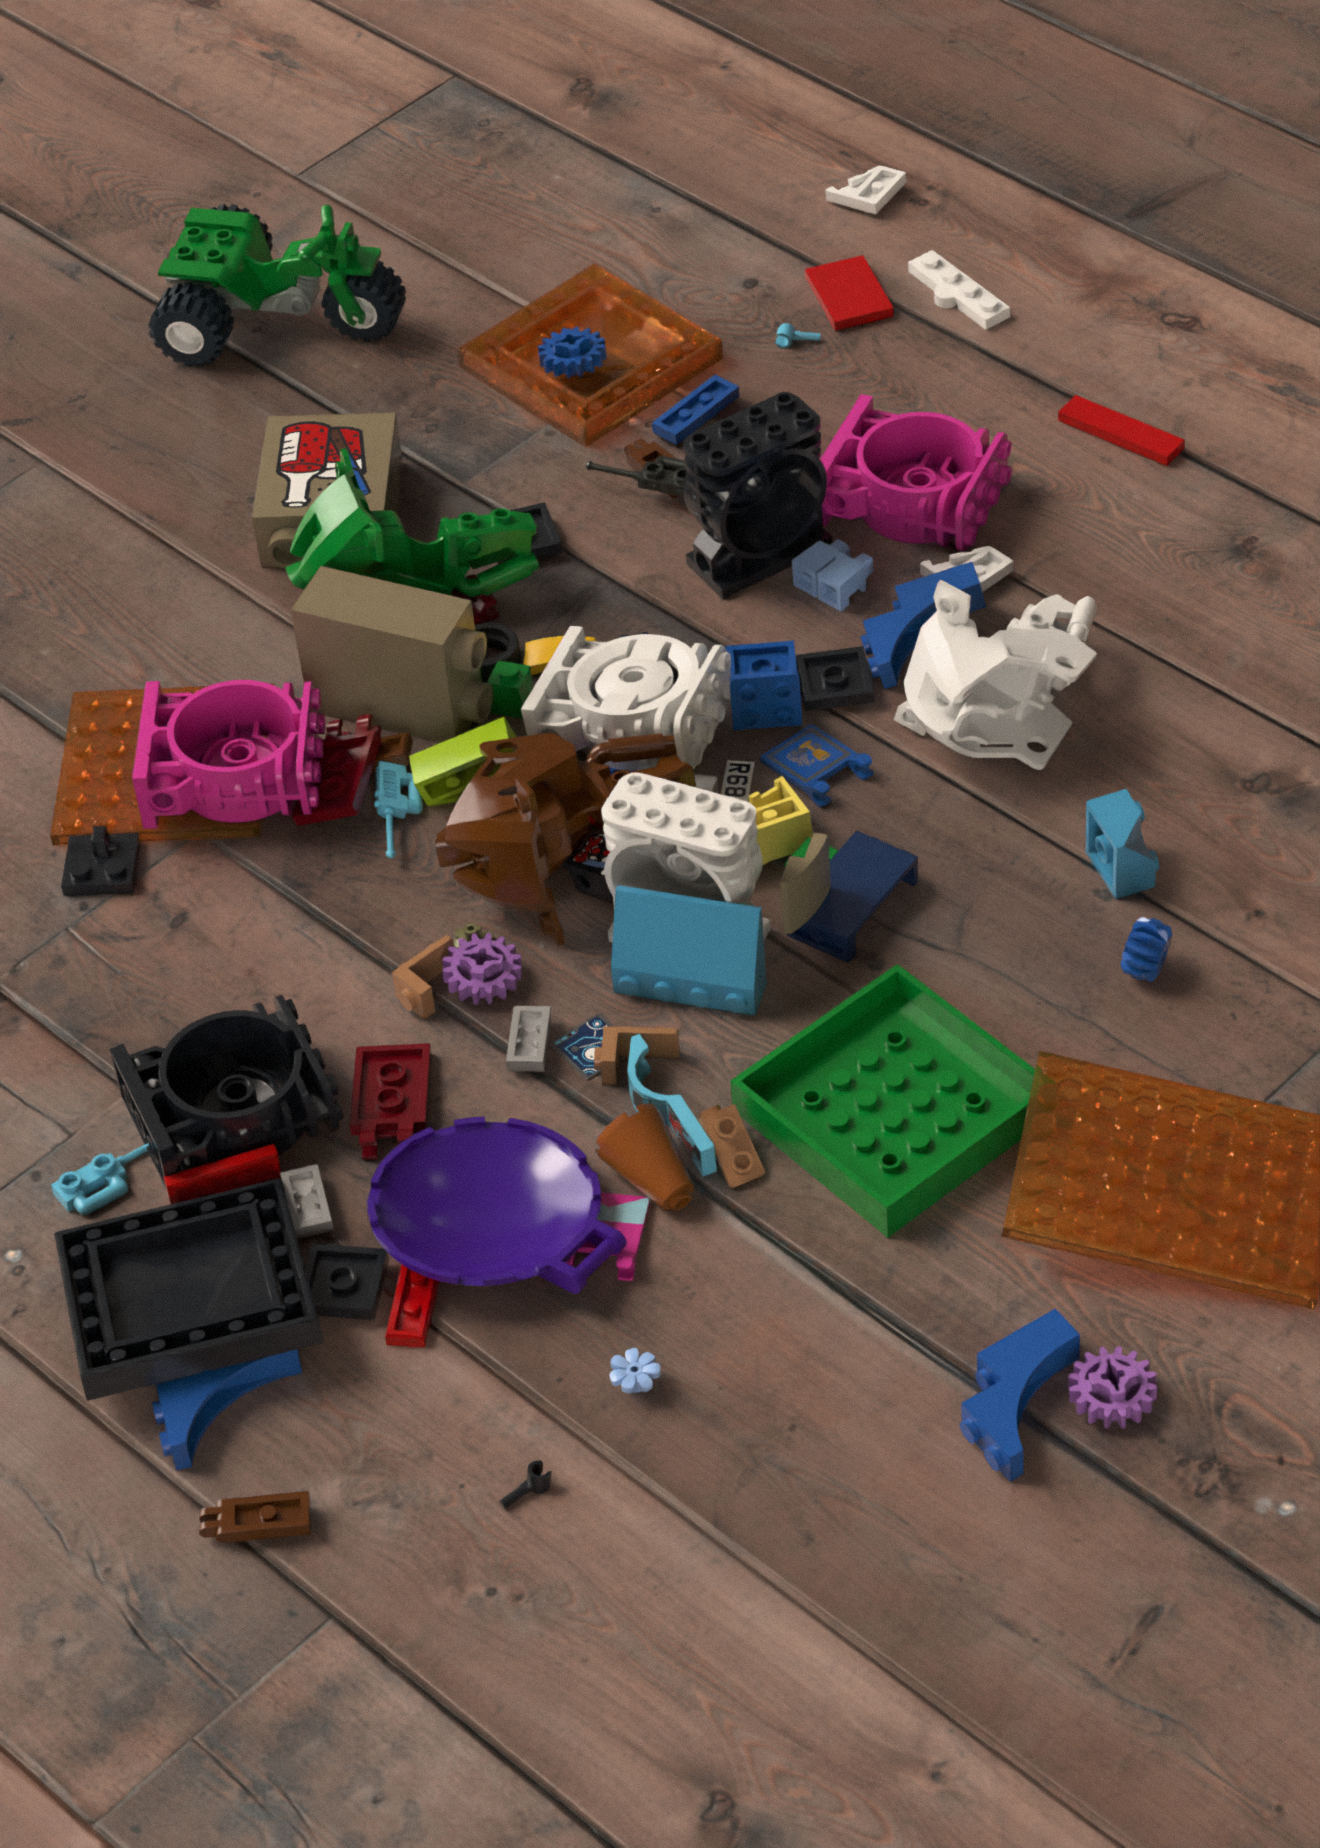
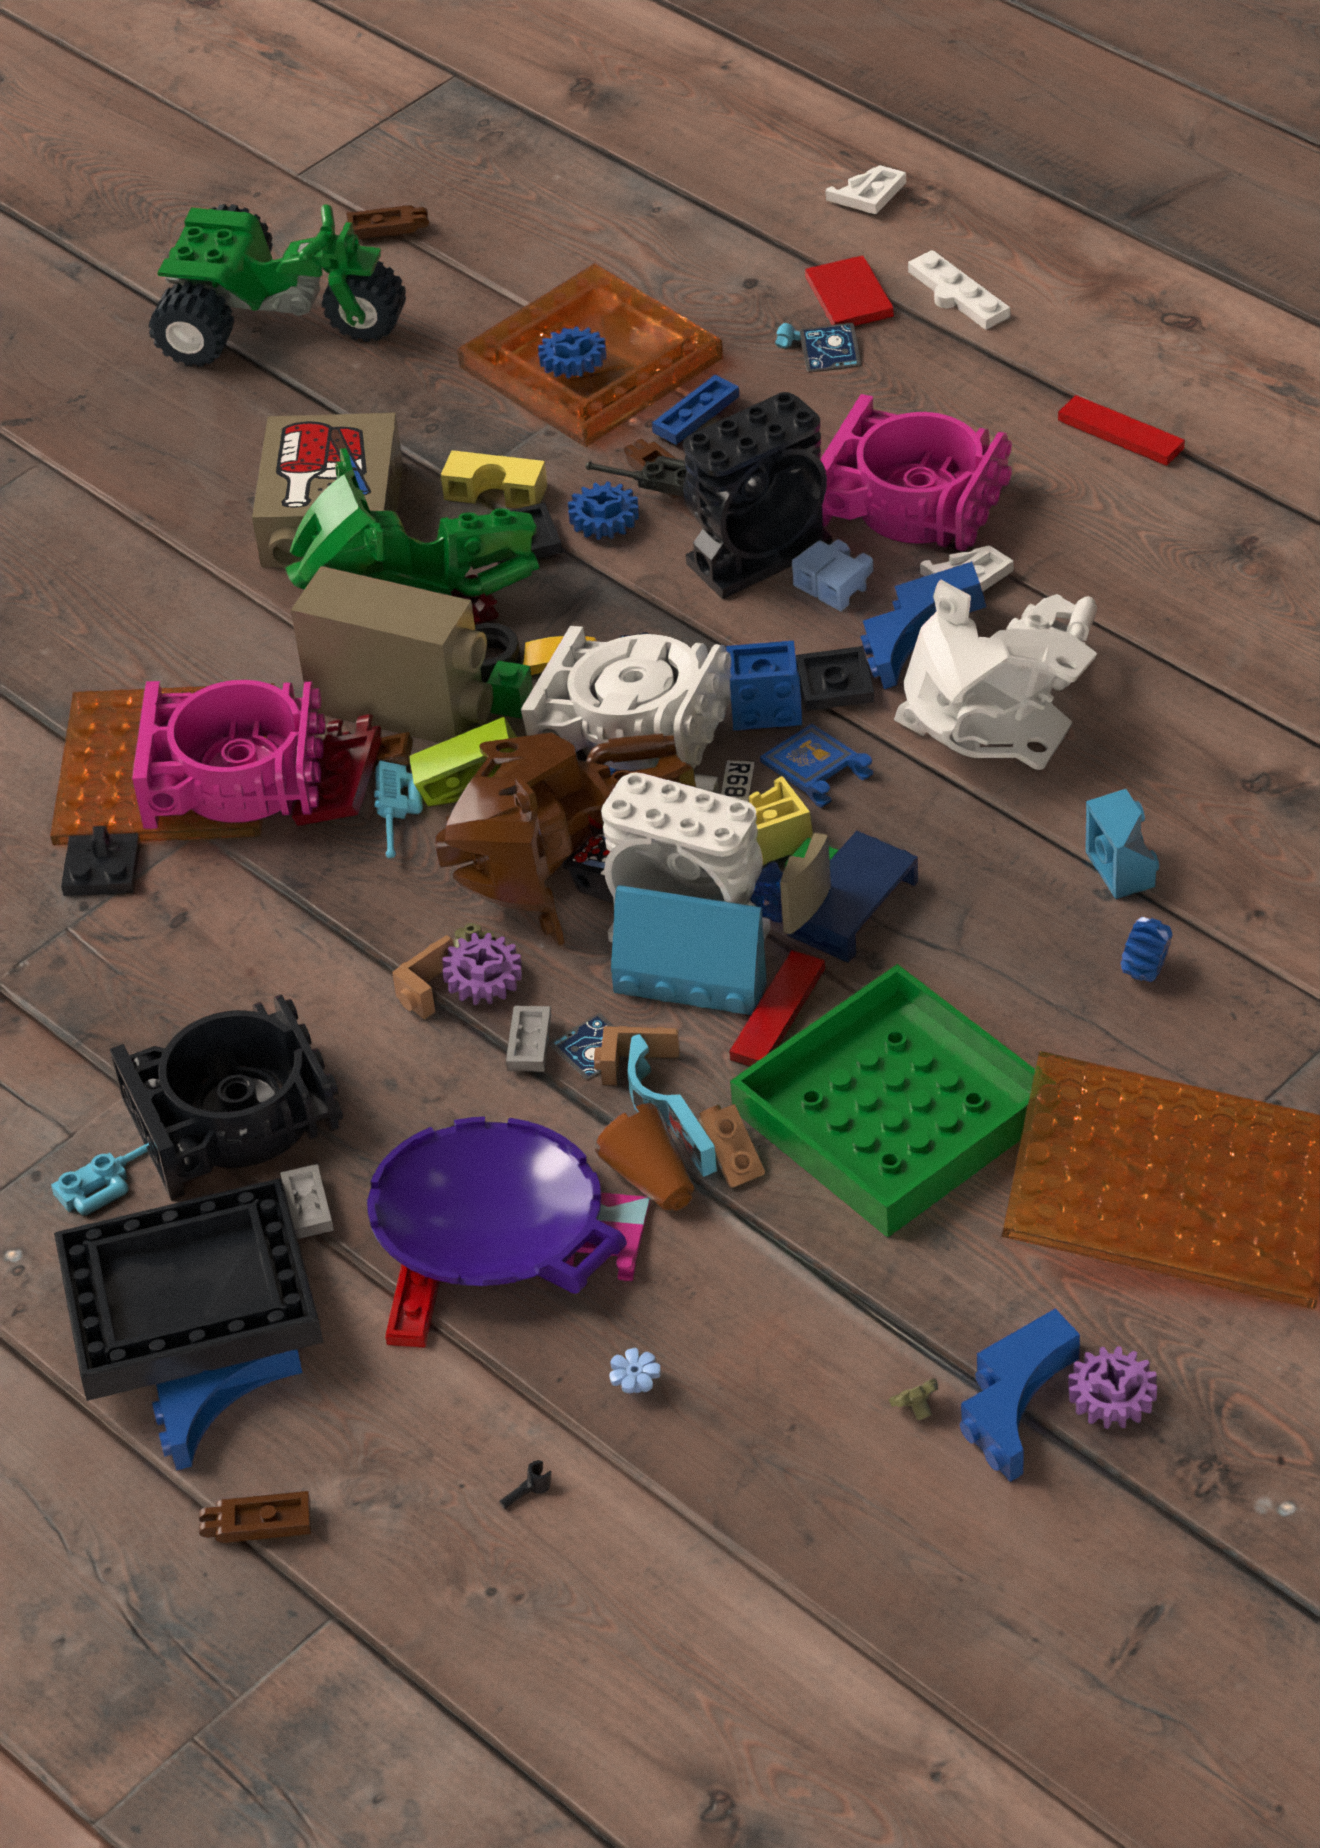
(224, 1175): red tile -> none
(346, 1280): black plate -> none
(388, 221): none -> reddish brown hinge
(389, 1093): dark red tile -> none
(472, 473): none -> light yellow arch
(603, 510): none -> blue gear
(768, 888): none -> clear blue piece
(777, 1008): none -> red tile
(830, 347): none -> sticker
(916, 1398): none -> olive plant

